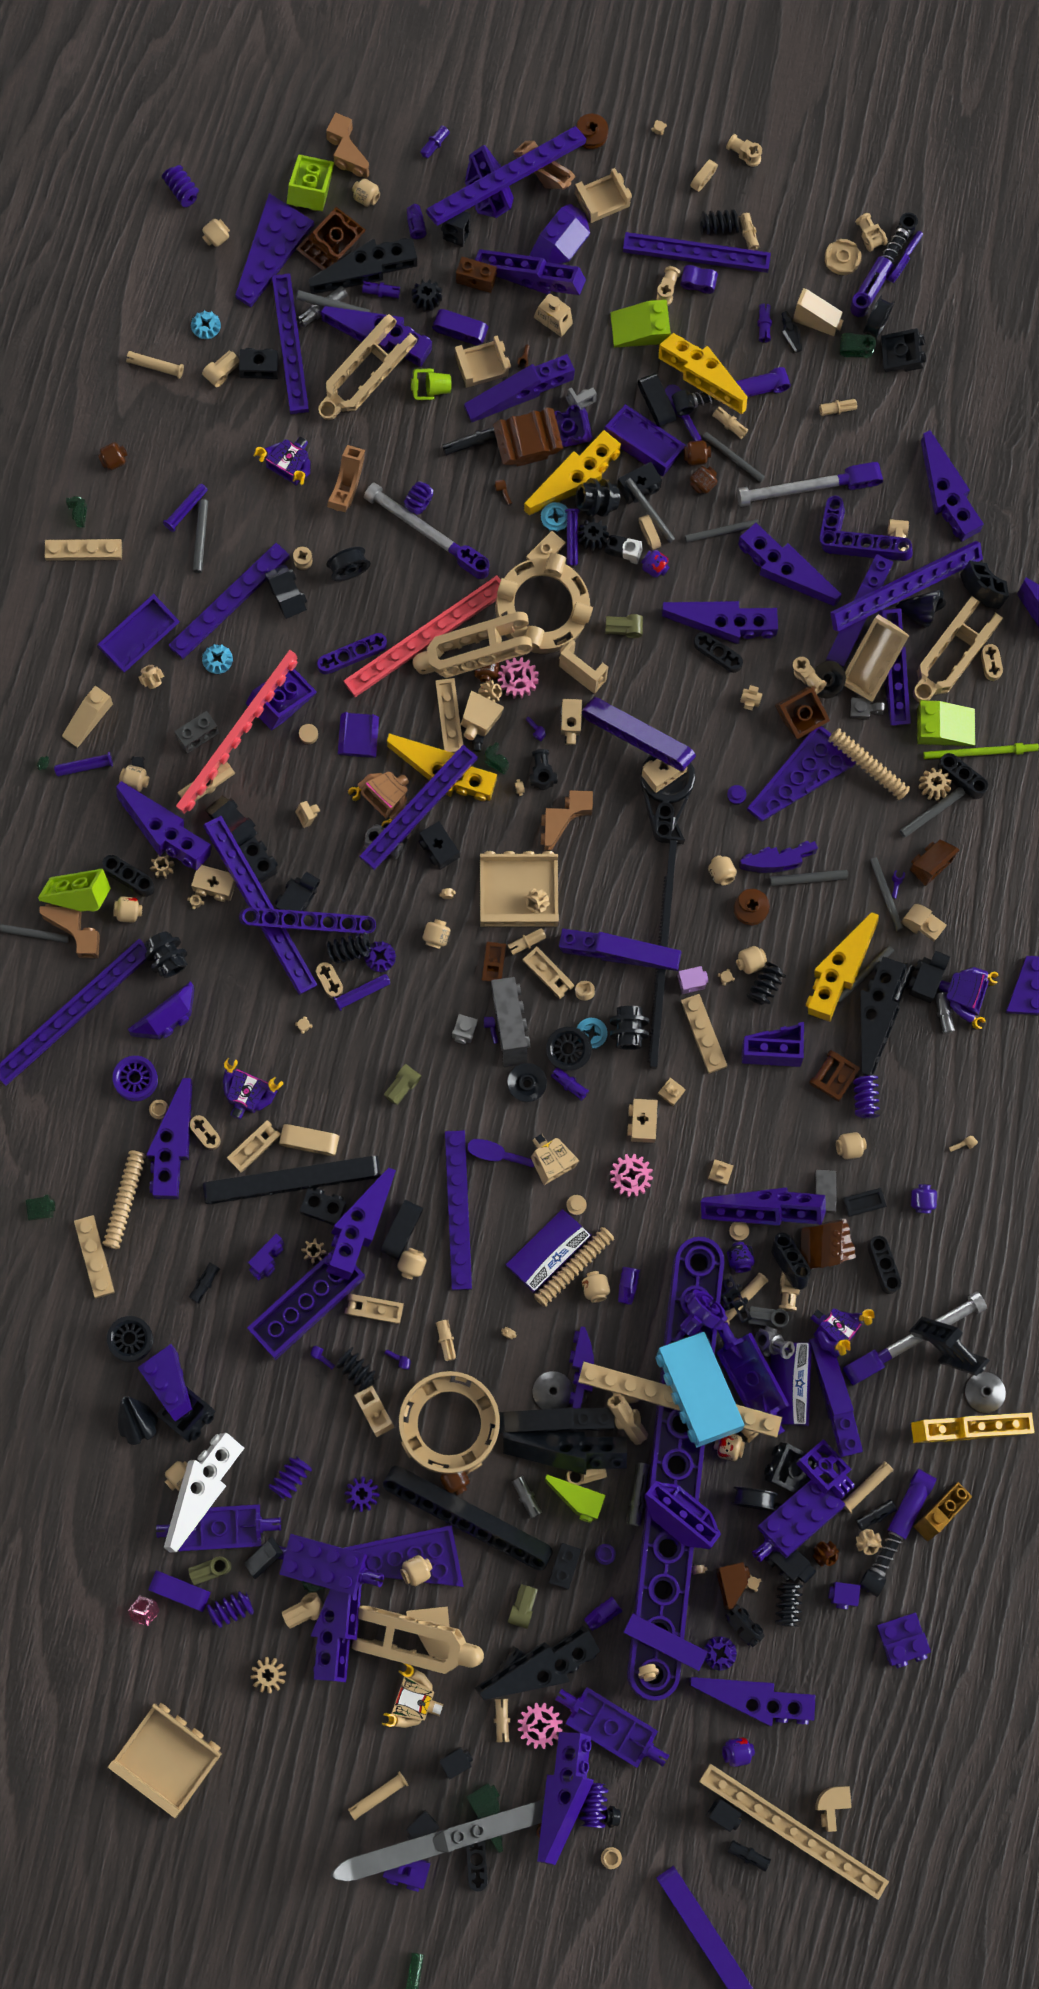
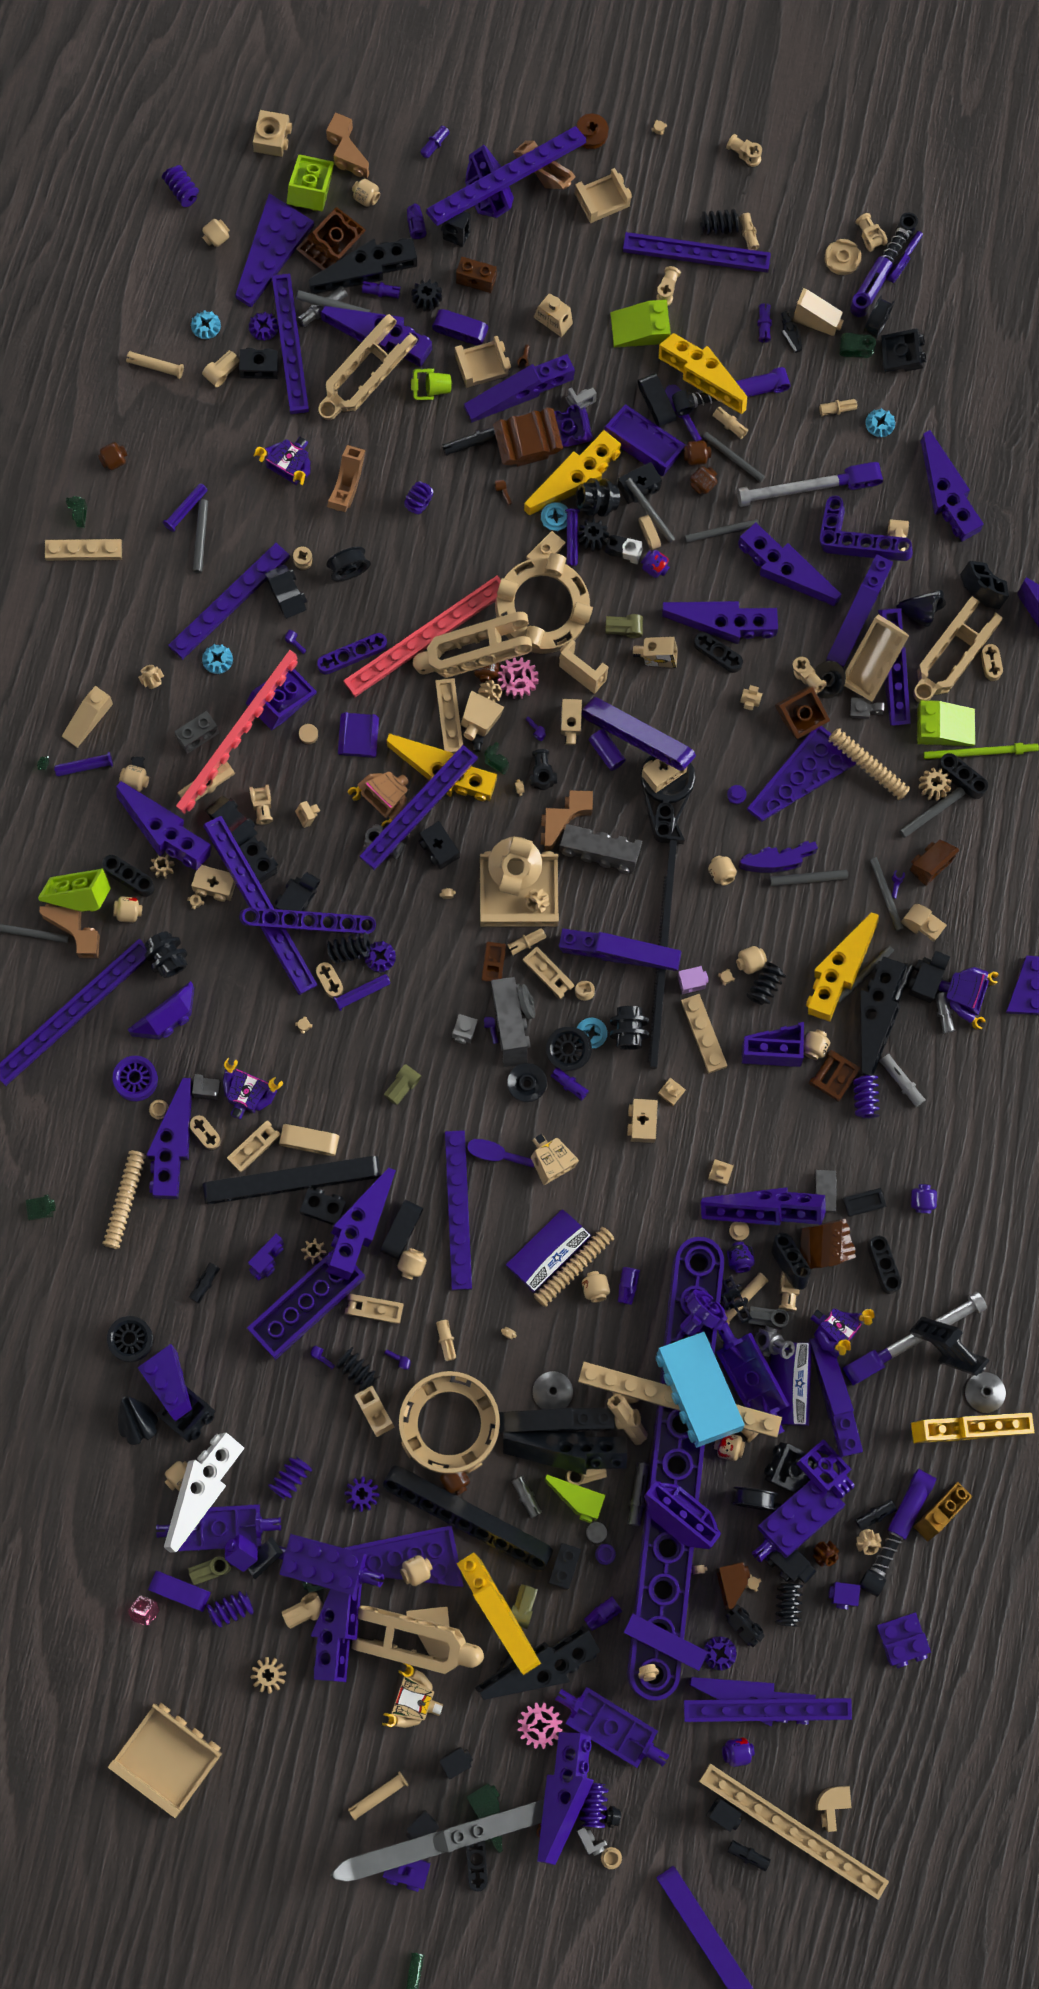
(94, 1256): tan plate -> none
(138, 633): dark purple slope -> none
(205, 1087): none -> flat silver panel
(241, 1552): none -> dark purple brick
(261, 801): none -> tan connector
(263, 333): none -> dark purple gear
(277, 141): none -> tan brick
(290, 638): none -> dark purple hand
(375, 494): flat silver piece -> none
(436, 934): tan head -> none
(498, 1613): none -> yellow brick
(502, 1720): tan pin -> none
(514, 848): none -> tan piece
(526, 1001): none -> dark grey piece
(534, 272): dark purple brick -> none
(562, 236): dark purple wedge -> none
(576, 1204): tan plate -> none
(582, 1354): dark purple slope -> none
(587, 1838): none -> light grey bracket
(596, 1532): none -> flat silver tile
(600, 848): none -> flat silver wedge
(607, 749): none -> dark purple pin
(622, 1177): bright pink gear -> none
(658, 652): none -> tan torso
(699, 279): dark purple axle -> none
(704, 175): tan beam -> none
(758, 900): reddish brown piece -> none
(767, 1710): none -> dark purple plate
(816, 1044): none -> tan head
(851, 1145): tan head -> none
(867, 1486): tan pin -> none
(882, 430): none -> medium azure gear
(902, 1080): none -> light grey pin
(905, 586): dark purple plate -> none
(970, 1141): tan hand -> none

